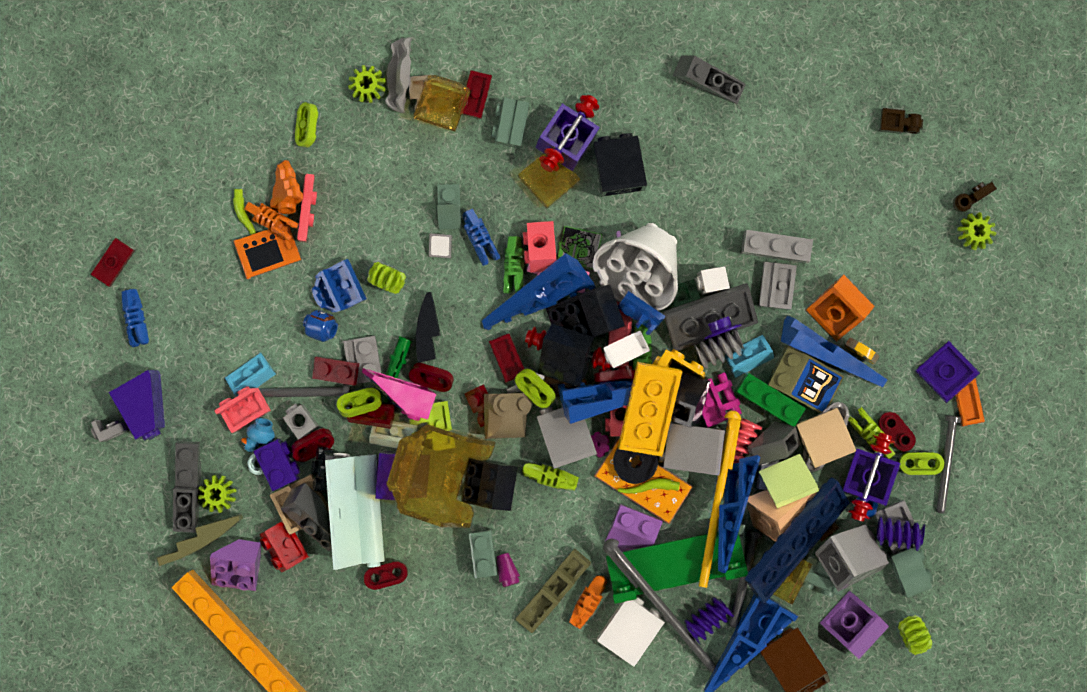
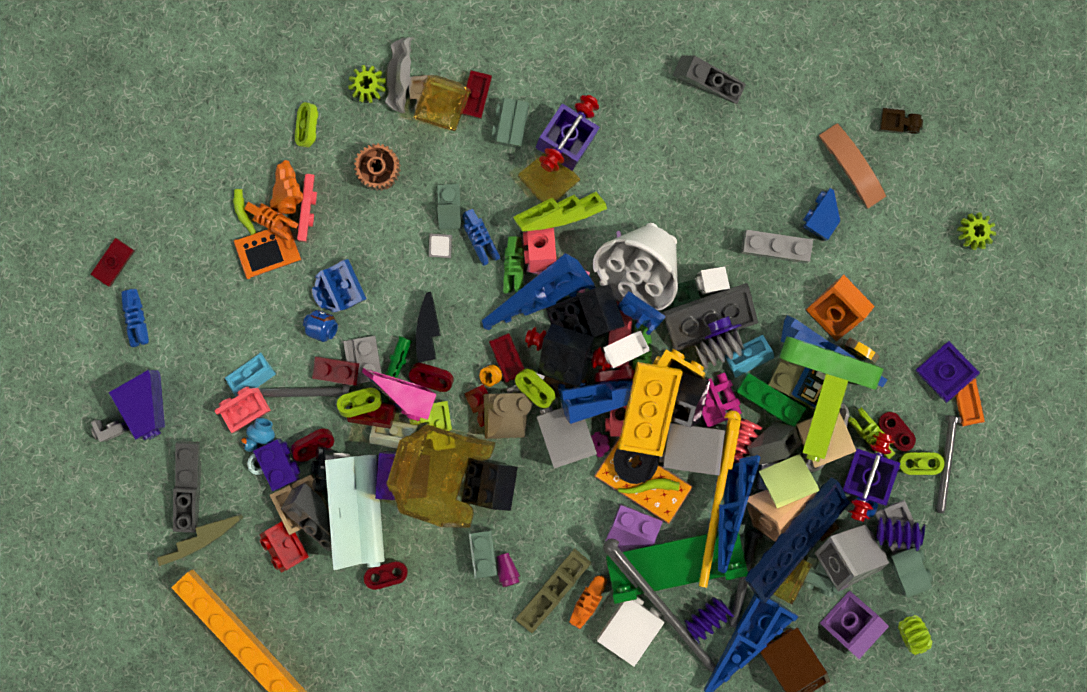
(209, 492): lime gear -> none
(236, 565): medium lavender slope -> none
(309, 425): light grey brick -> none
(372, 155): none -> nougat brick
(386, 277): lime gear -> none
(496, 375): none -> light orange bush
(550, 477): lime hinge -> none
(554, 214): none -> lime slope
(580, 245): piece -> none
(619, 165): black slope -> none
(777, 285): light grey plate -> none
(825, 216): none -> blue slope
(825, 417): none -> lime slope
(831, 362): none -> bright green beam
(853, 164): none -> nougat slope
(979, 192): dark brown plate -> none

